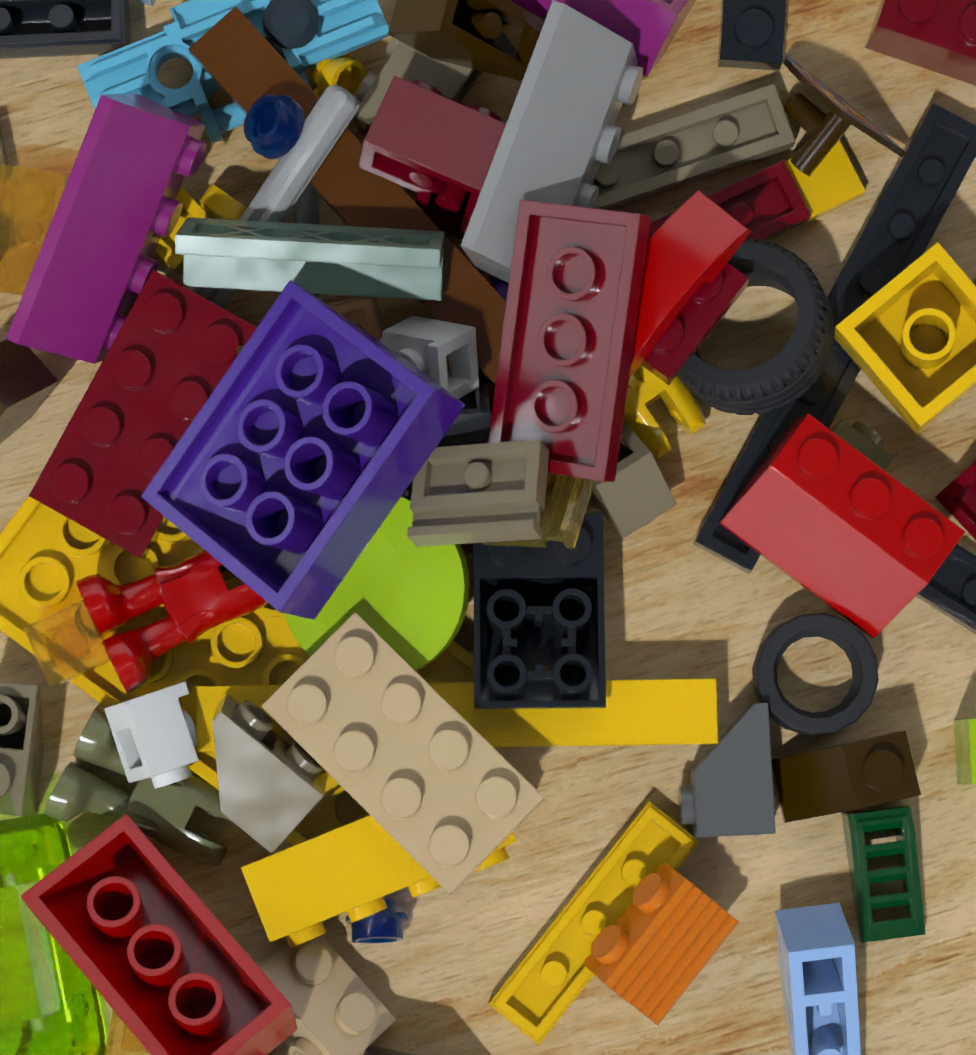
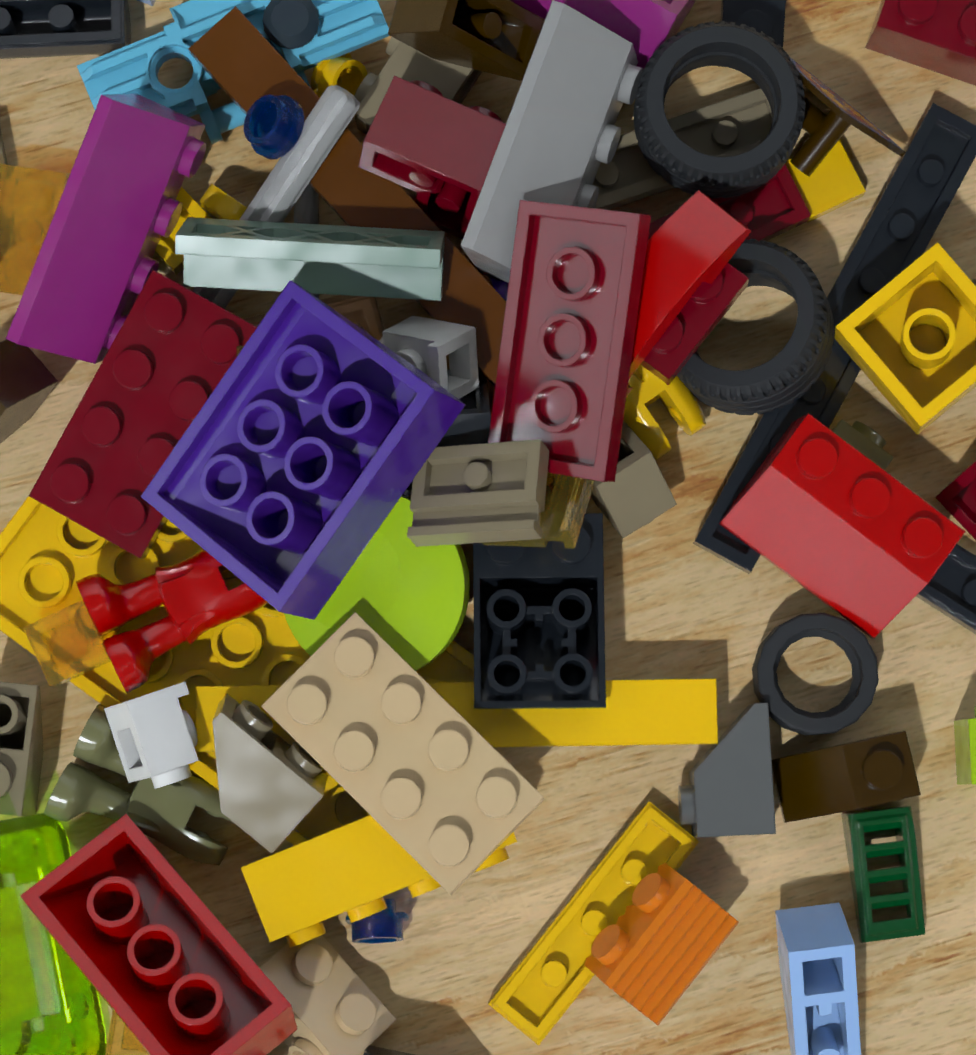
(731, 47): none -> black tyre

